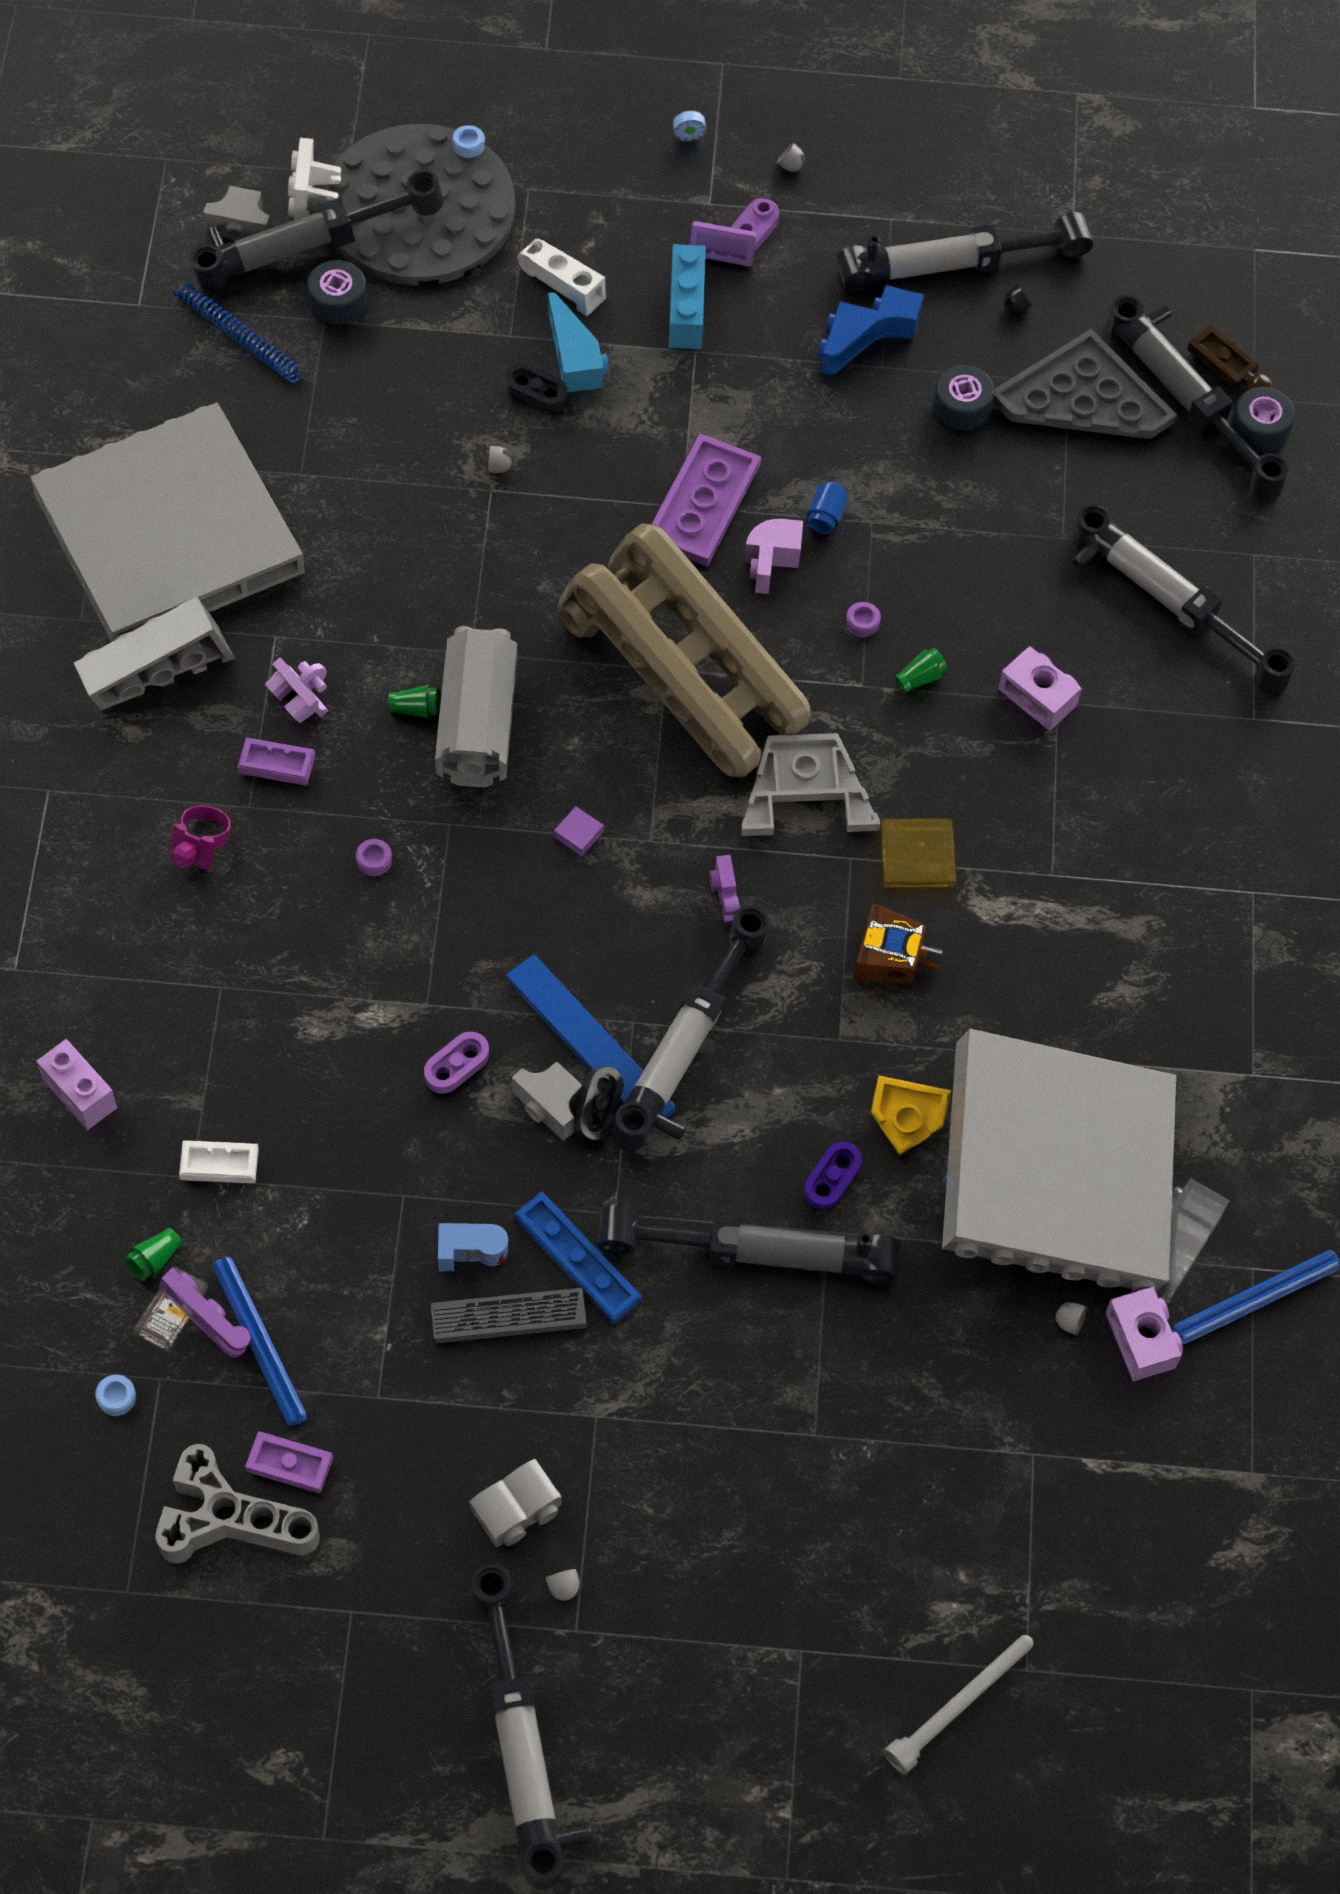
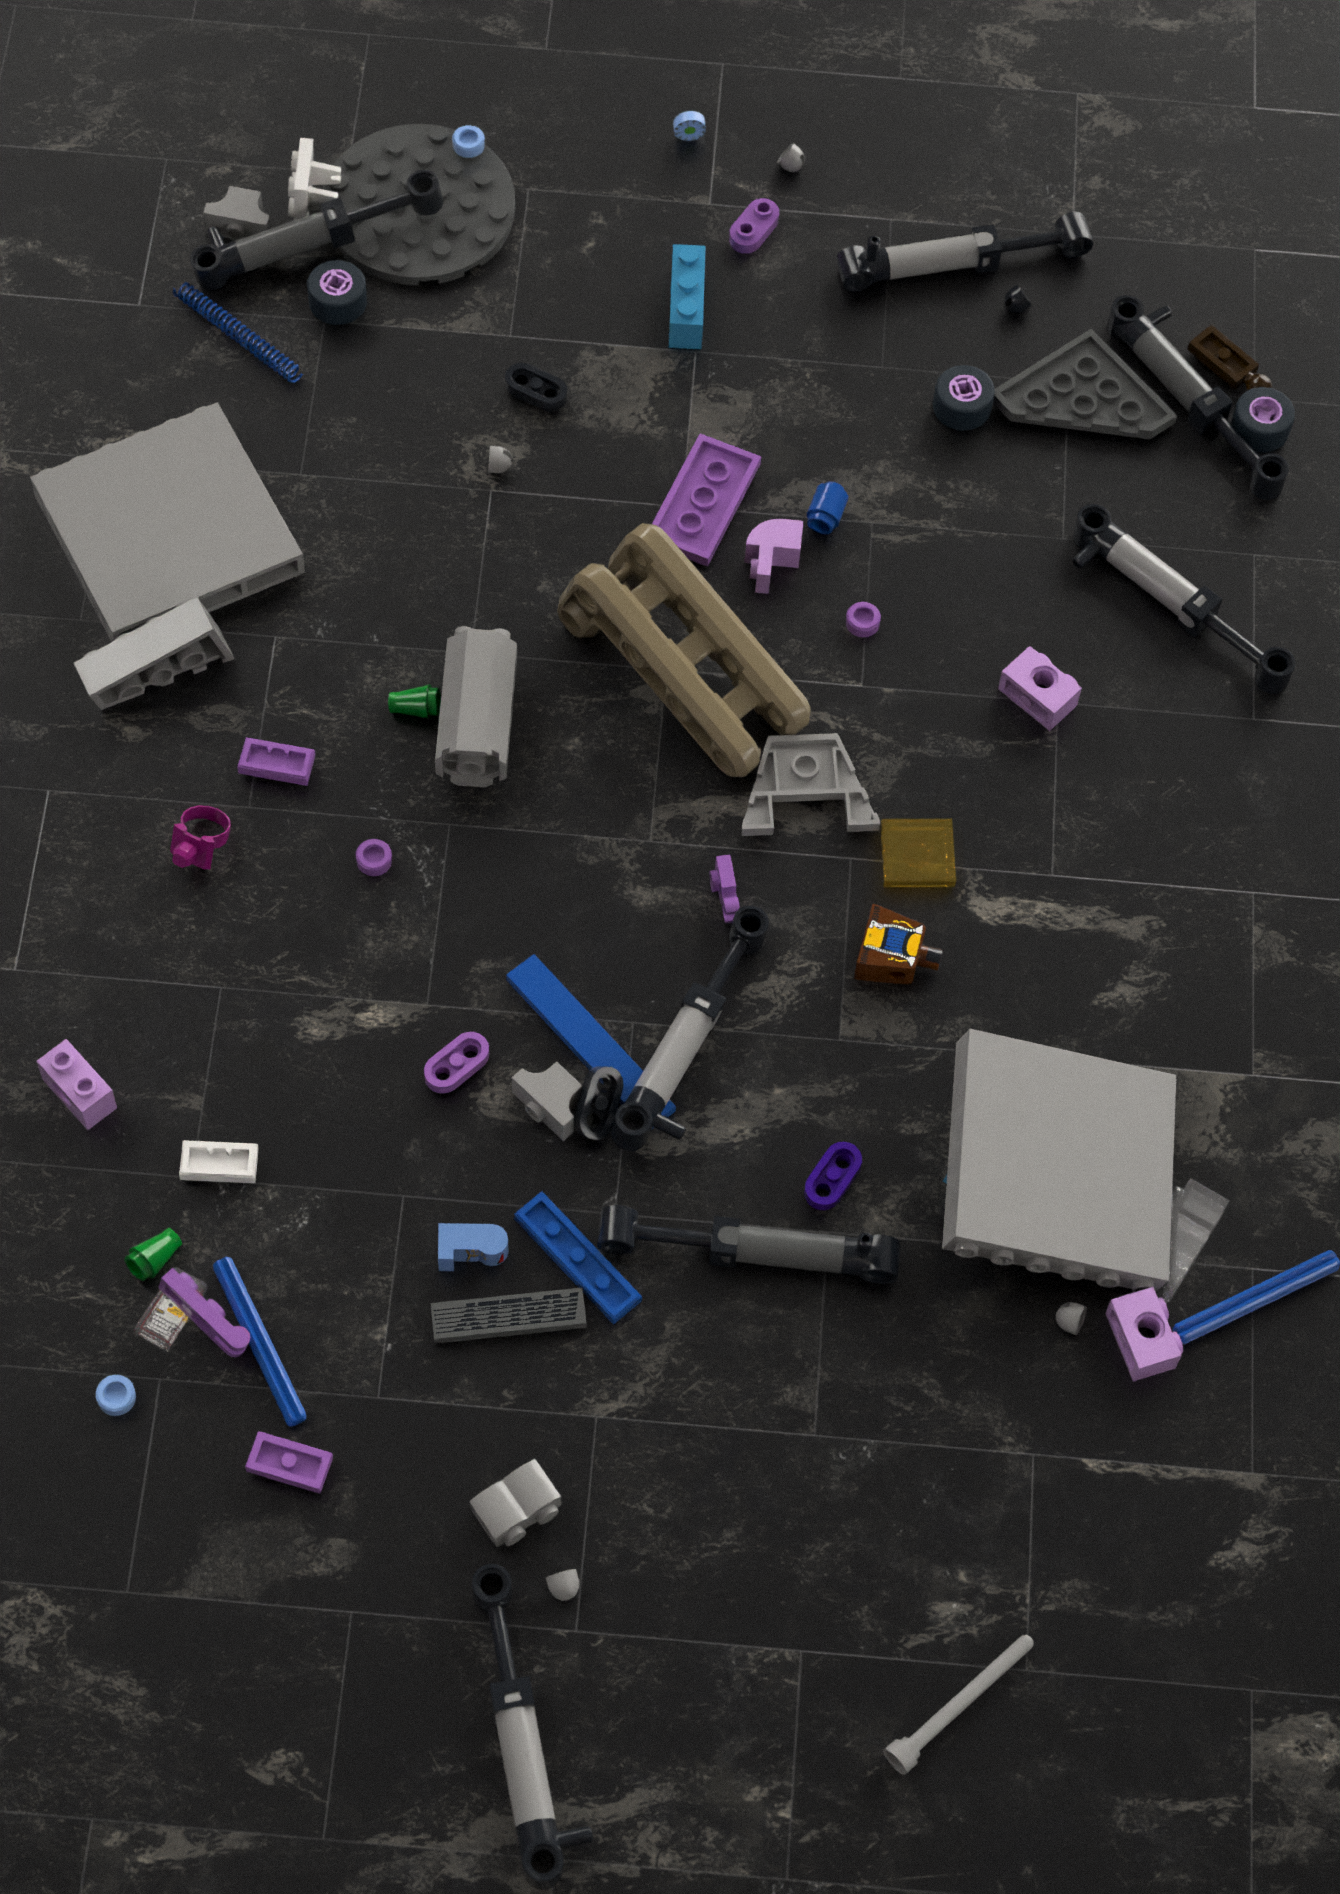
(202, 1526): light grey beam -> none
(306, 701): lavender hips -> none
(564, 275): white leg -> none
(576, 349): dark azure slope -> none
(578, 831): medium lavender tile -> none
(724, 243): medium lavender plate -> none
(857, 327): blue arch -> none
(908, 1111): yellow plate -> none
(923, 669): green cone -> none

